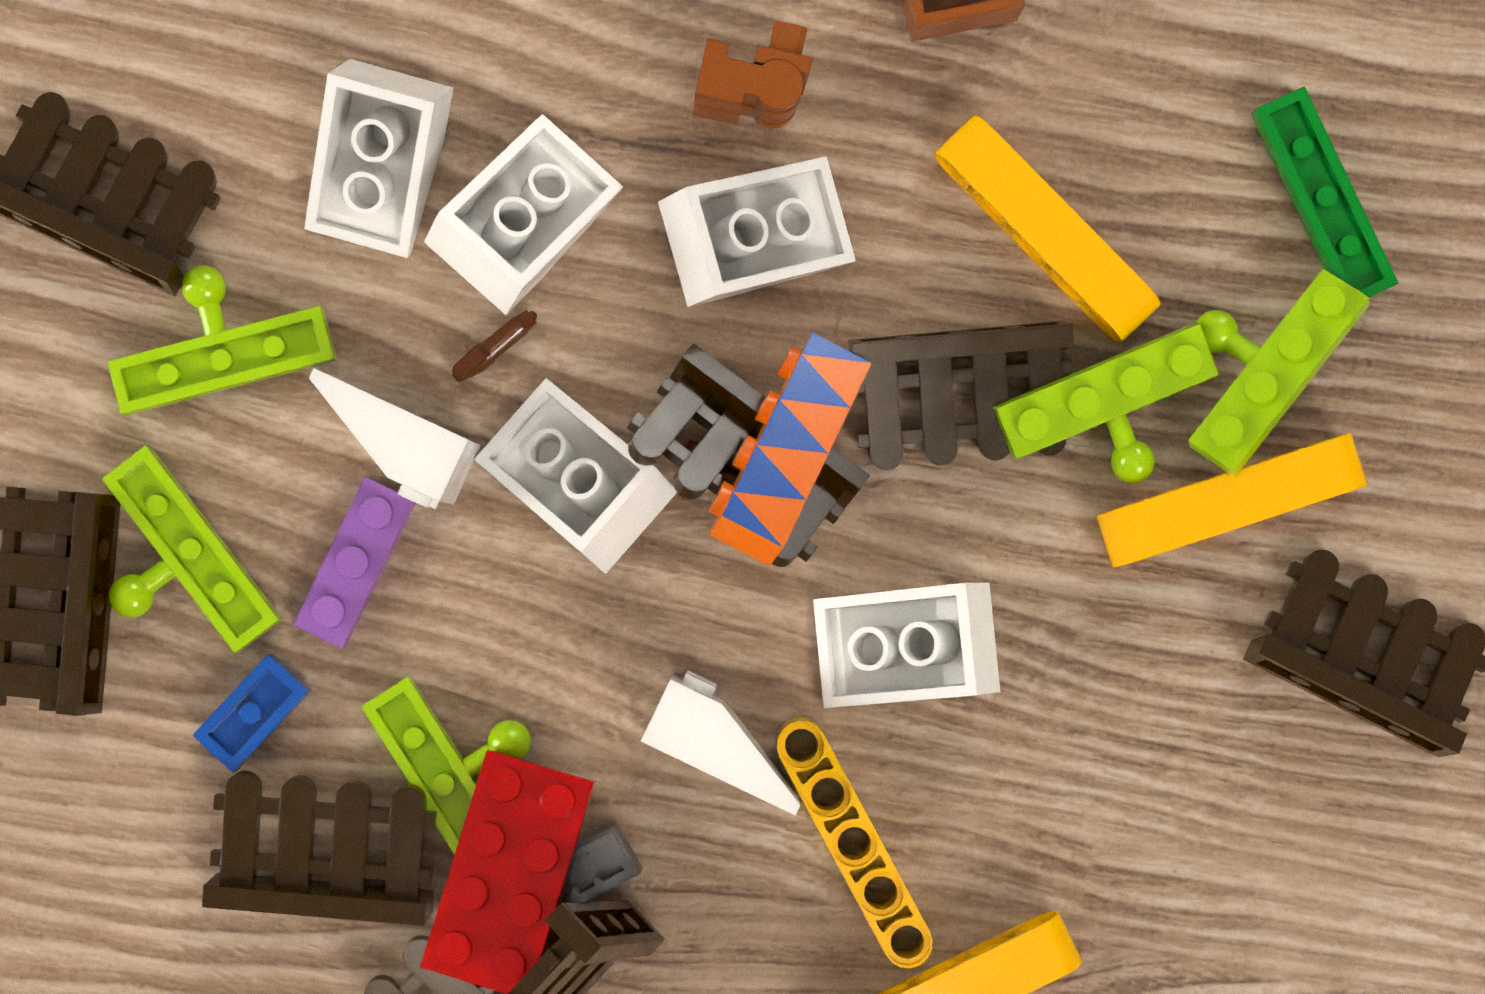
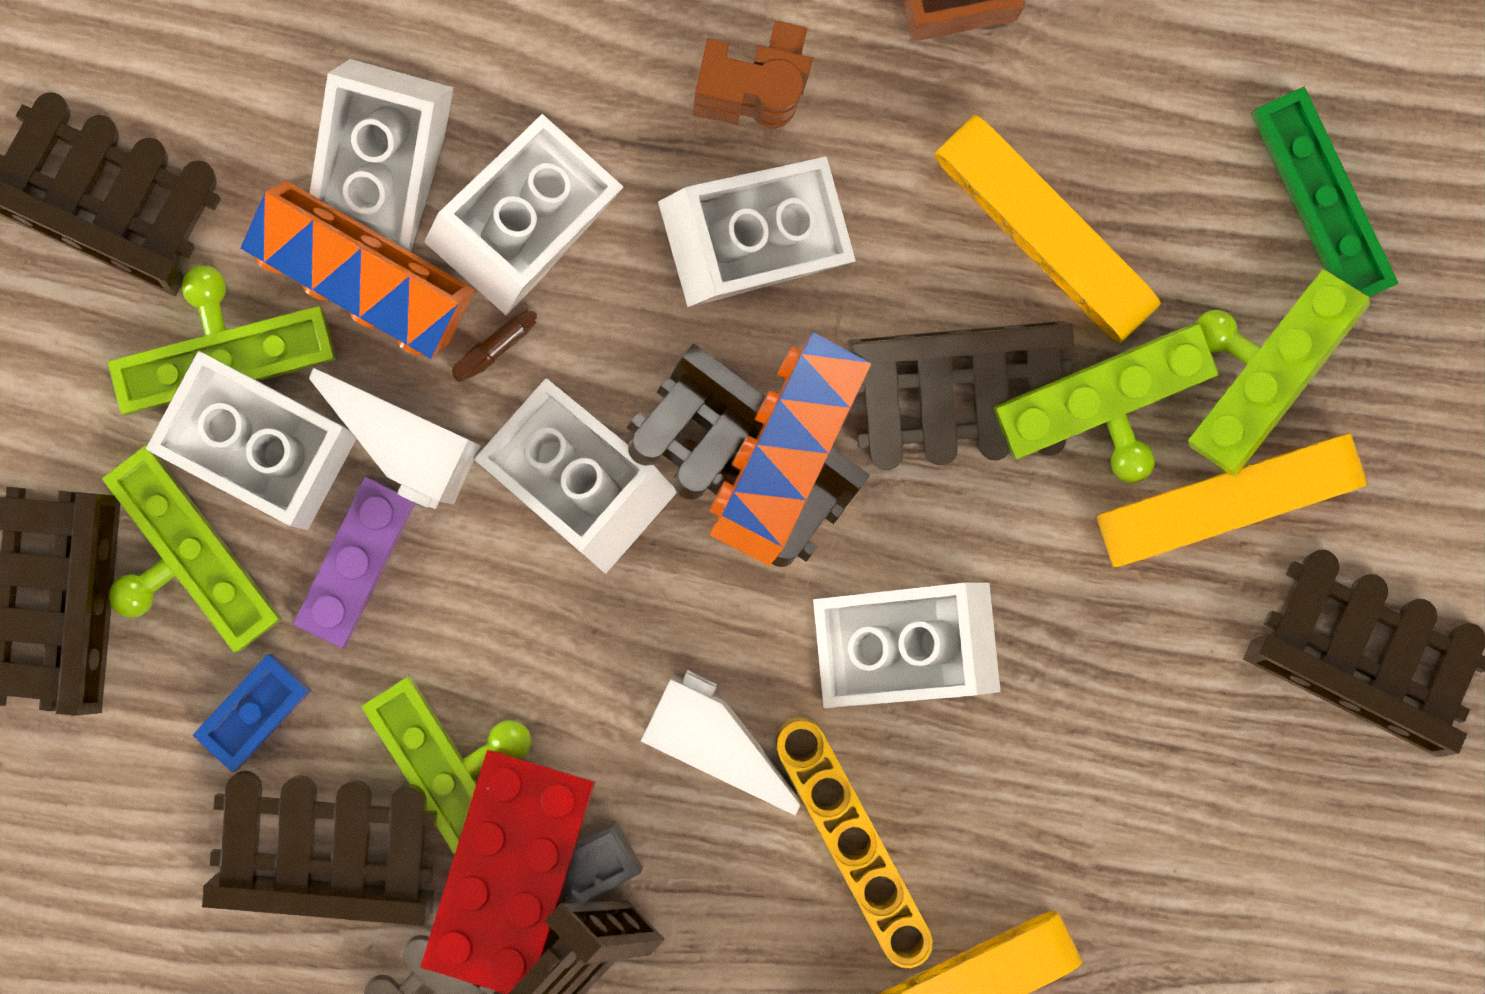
(252, 441): none -> white slope
(356, 269): none -> orange brick

